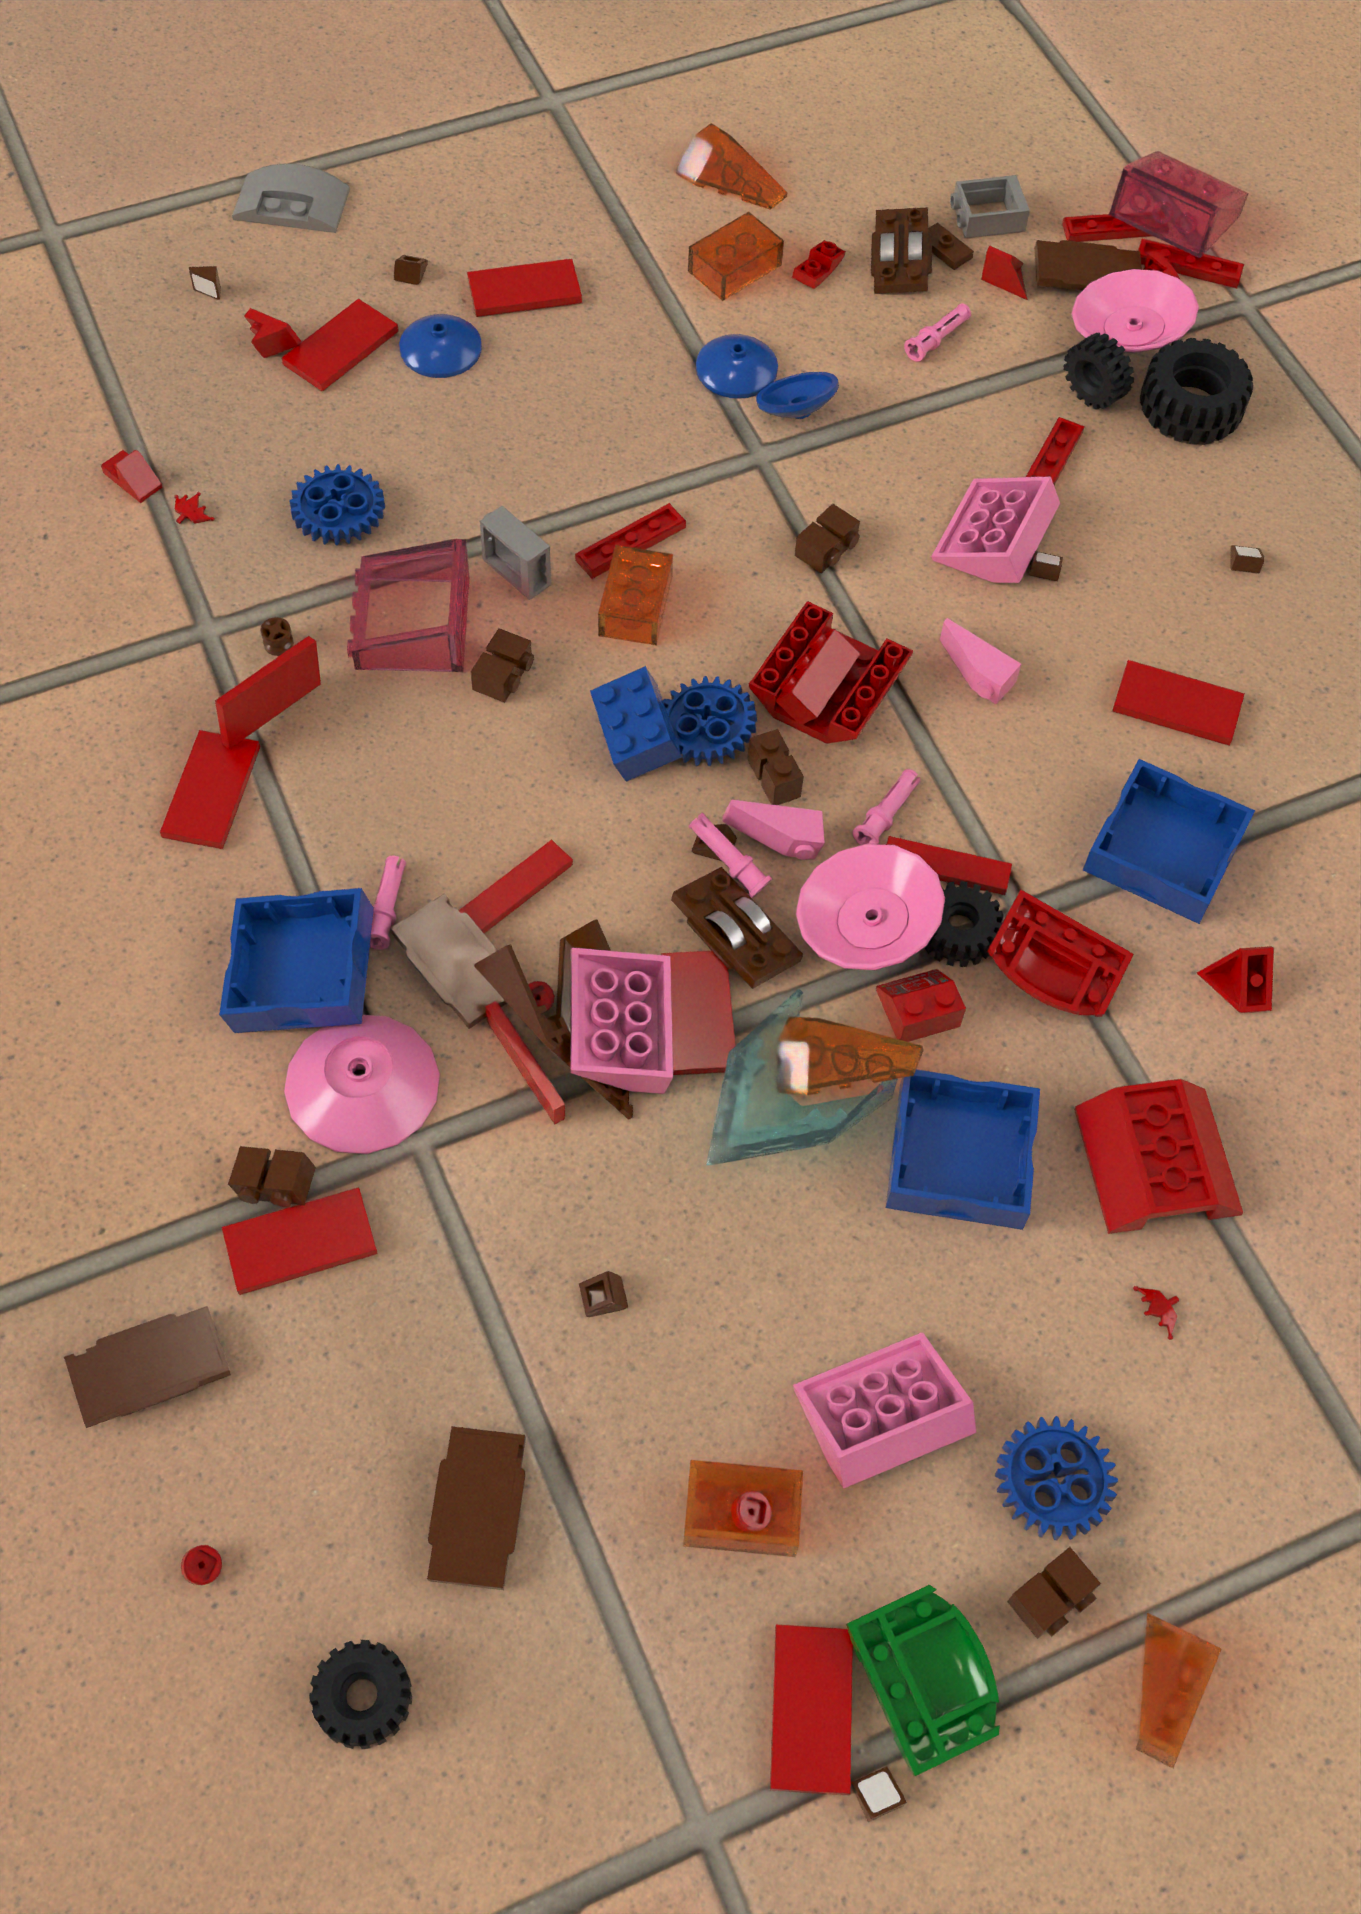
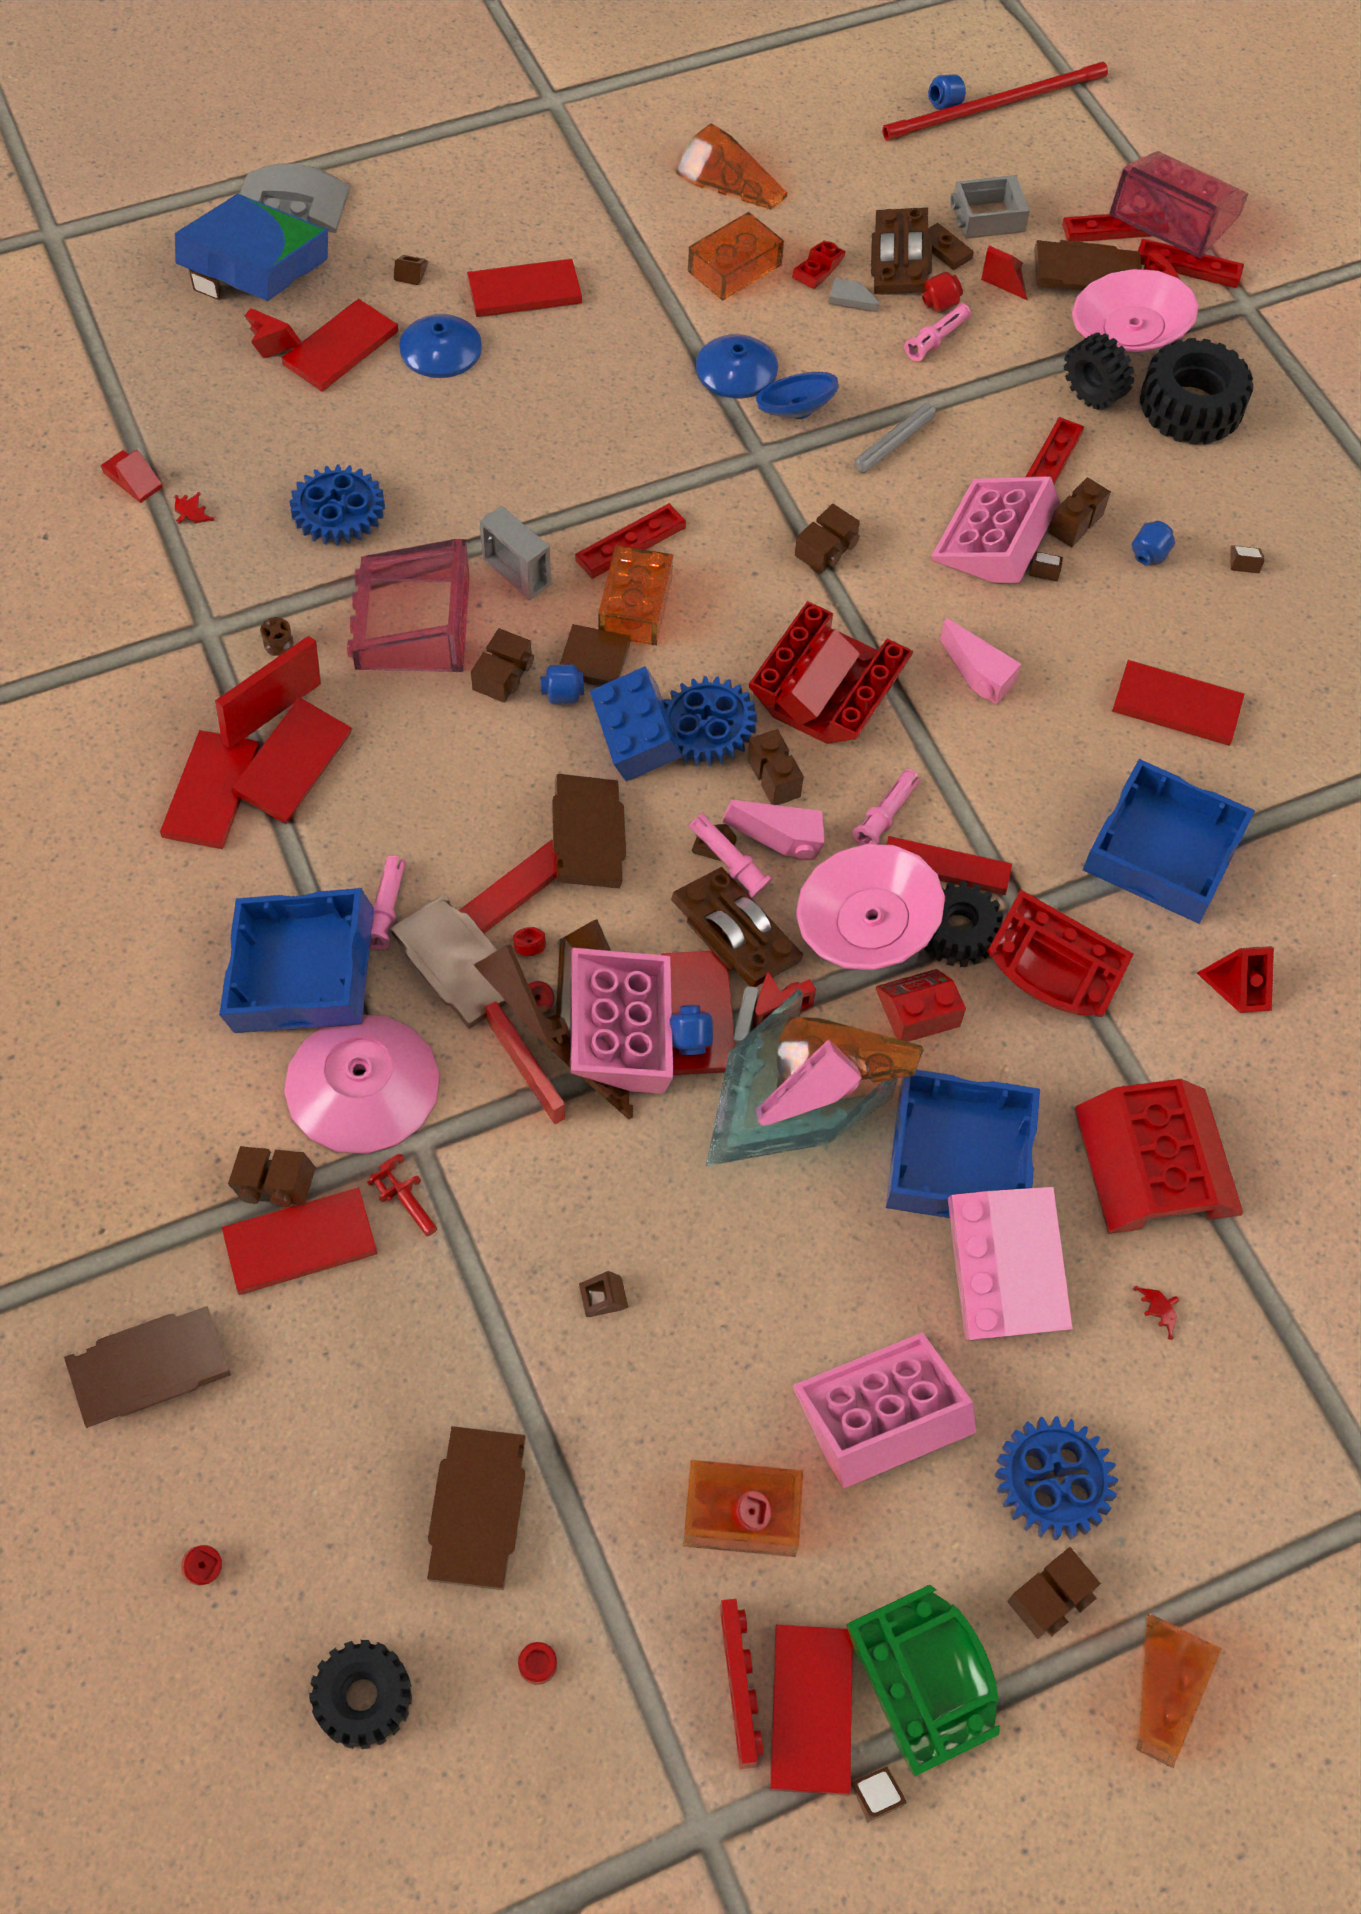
(251, 246): none -> blue tile
(291, 760): none -> red tile
(403, 1192): none -> red piece
(529, 941): none -> red tile
(537, 1663): none -> red tile
(562, 684): none -> blue head
(588, 831): none -> reddish brown piece
(596, 653): none -> reddish brown tile
(691, 1030): none -> blue head
(743, 1700): none -> red plate
(746, 1013): none -> light grey tile
(772, 997): none -> red slope
(816, 1083): none -> bright pink slope
(852, 295): none -> light grey tile
(894, 437): none -> light grey axle
(904, 127): none -> red piece
(942, 292): none -> red head
(947, 91): none -> blue head
(1009, 1262): none -> bright pink slope
(1079, 512): none -> reddish brown piece
(1153, 543): none -> blue head

